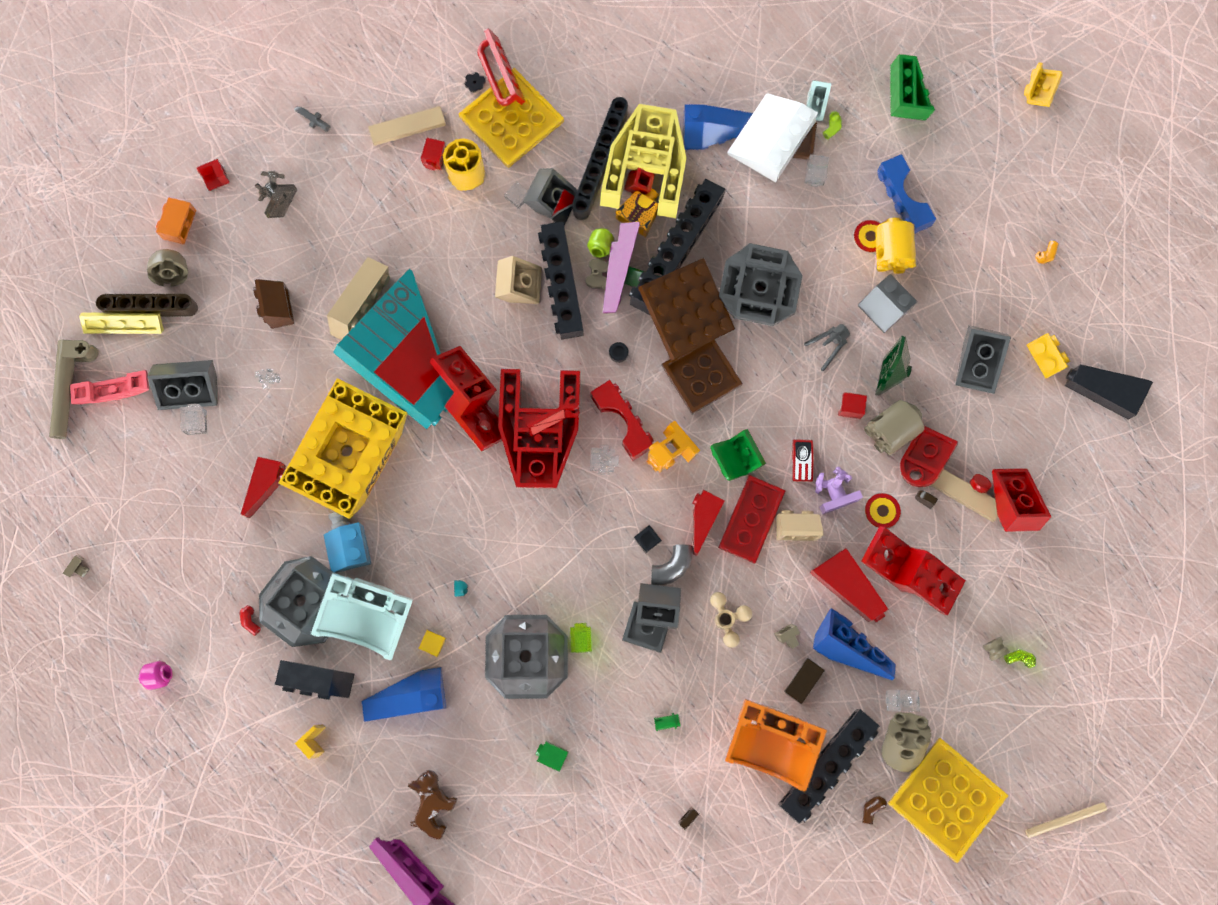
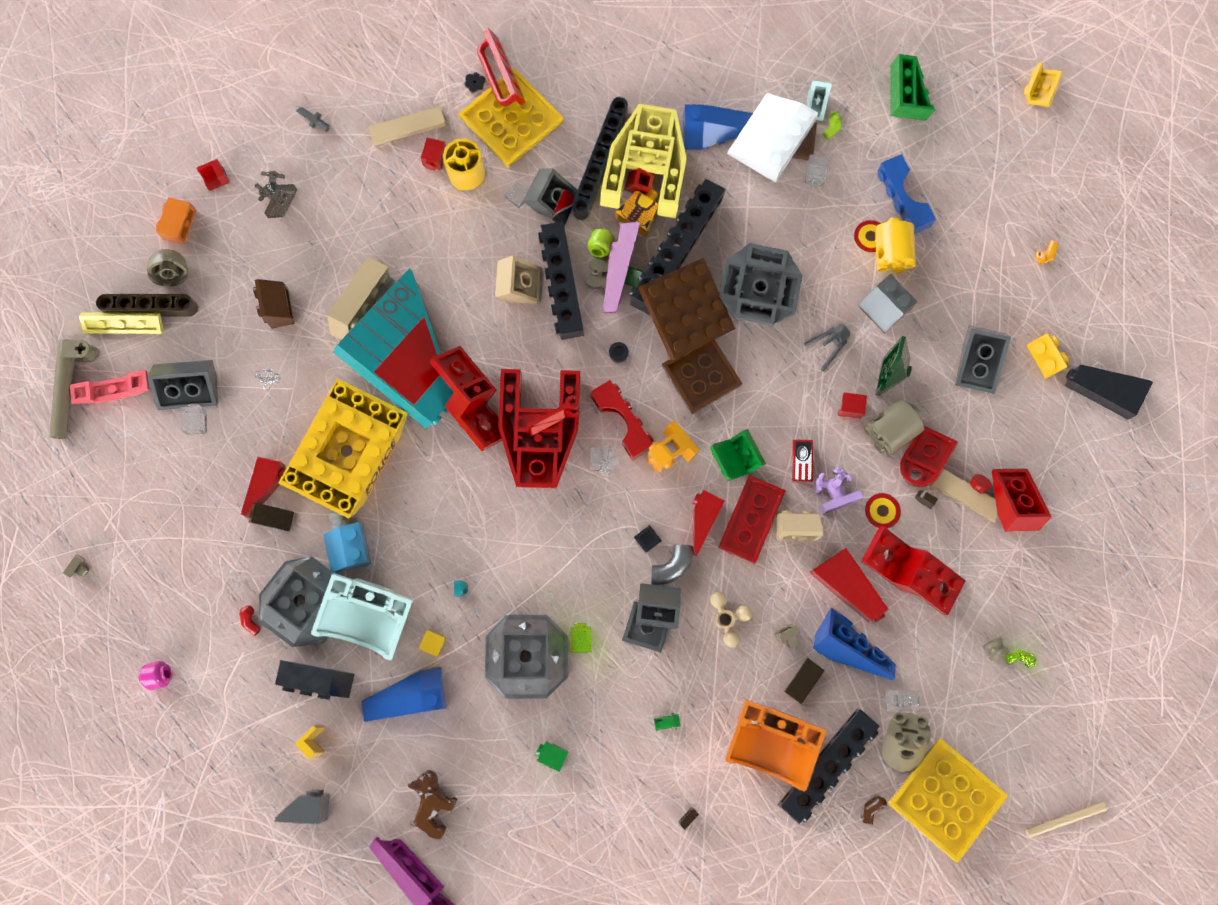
(271, 517): none -> dark brown tile
(306, 809): none -> dark grey slope

